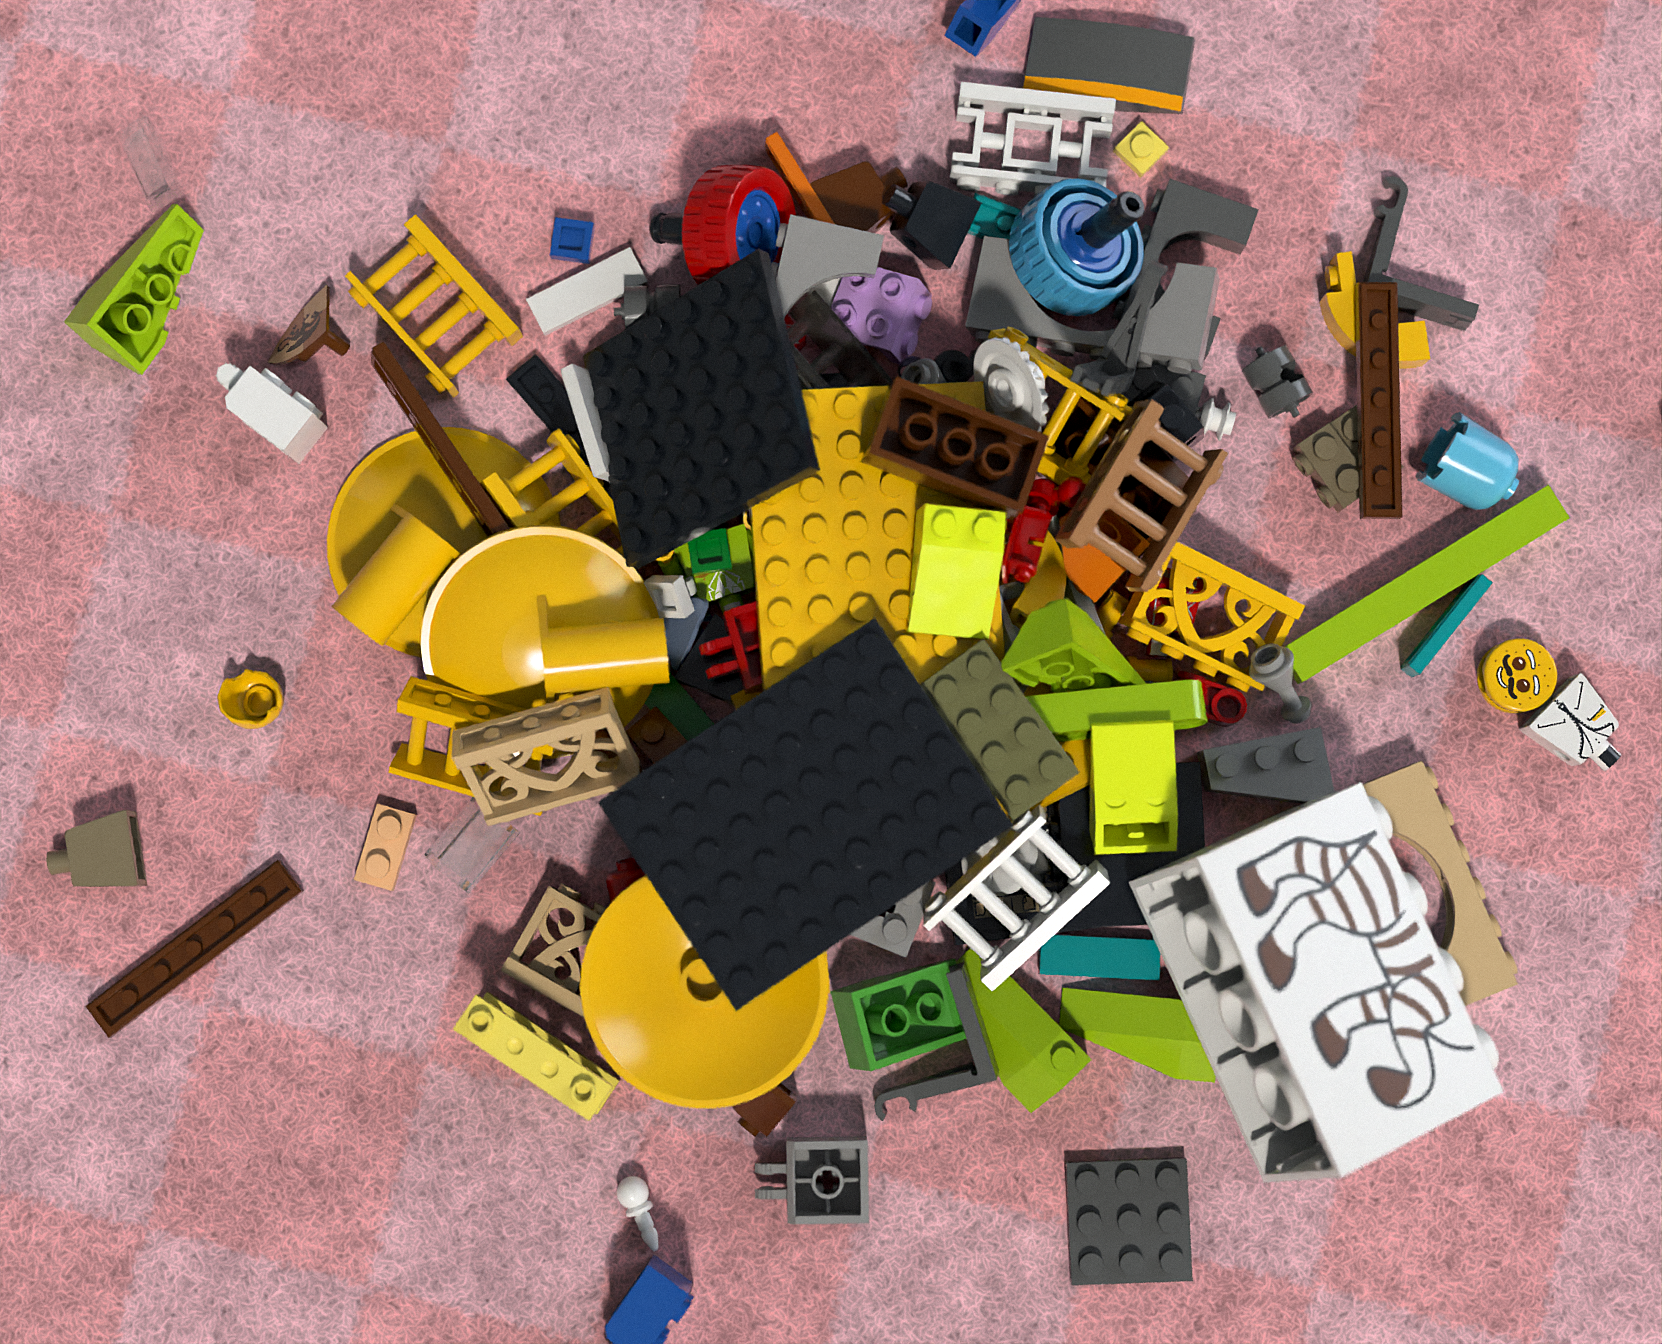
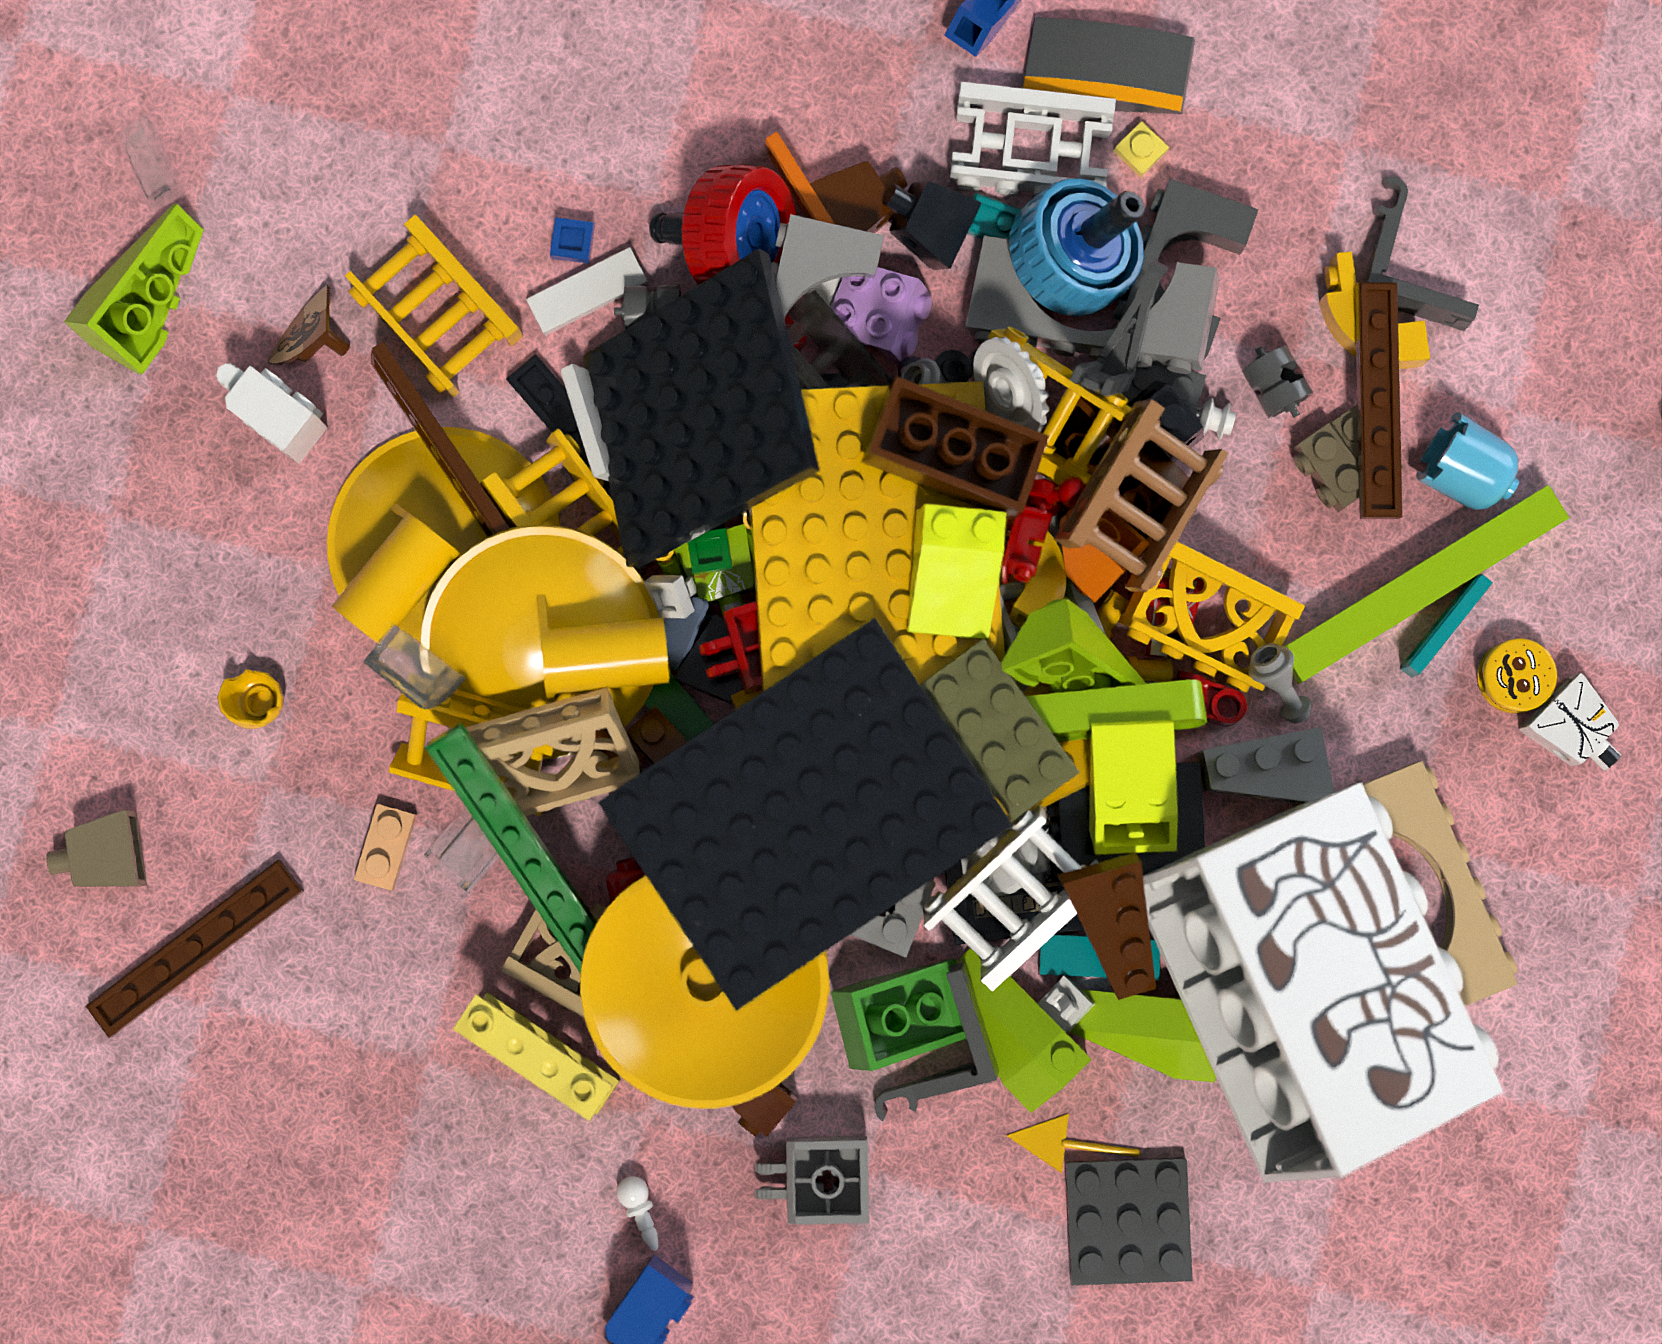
(413, 668): none -> clear brick
(514, 839): none -> green tile
(1049, 1142): none -> yellow piece
(1066, 1003): none -> white tile
(1115, 919): none -> reddish brown wing

